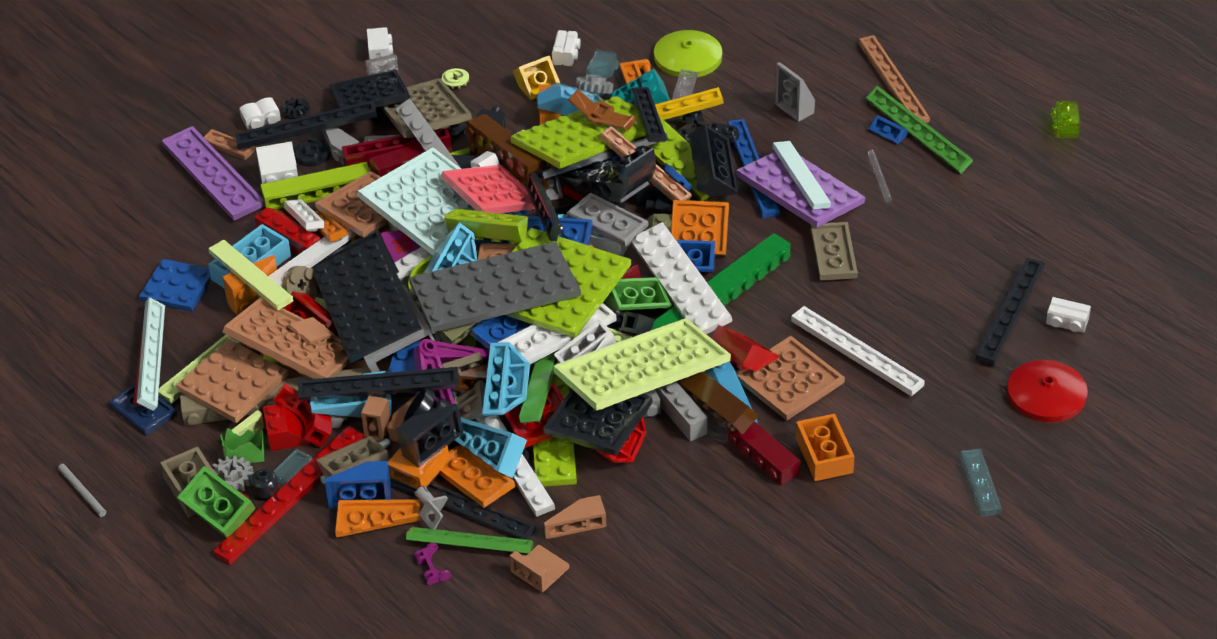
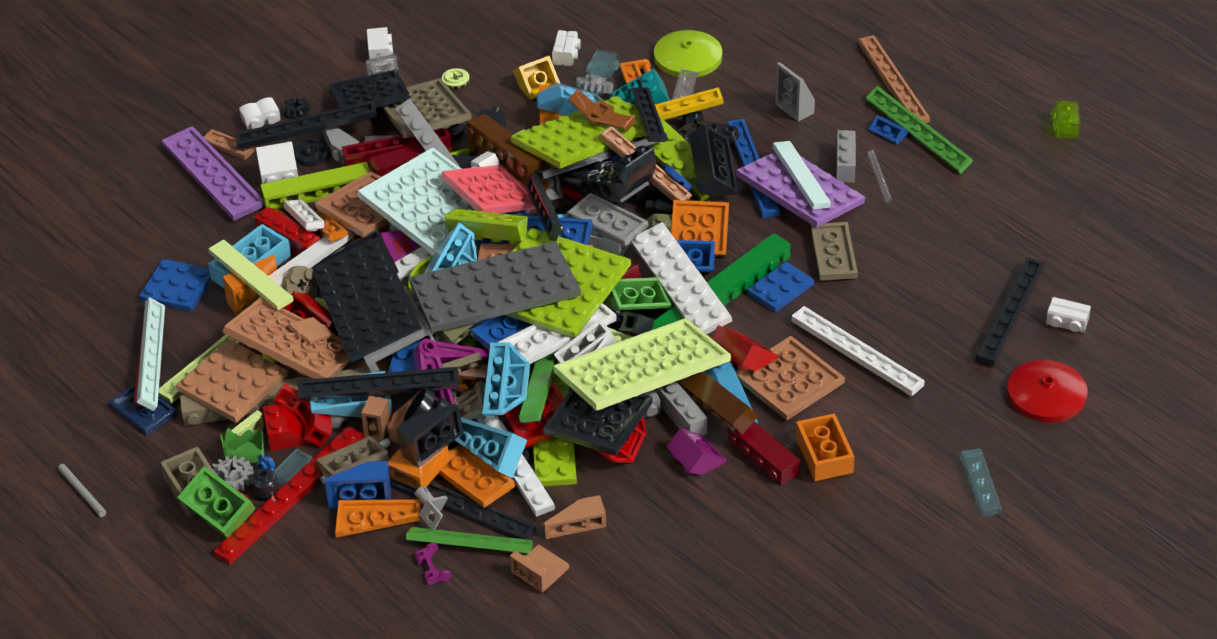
(265, 463): none -> blue plate
(695, 452): none -> magenta slope
(780, 287): none -> blue plate
(846, 156): none -> light grey brick

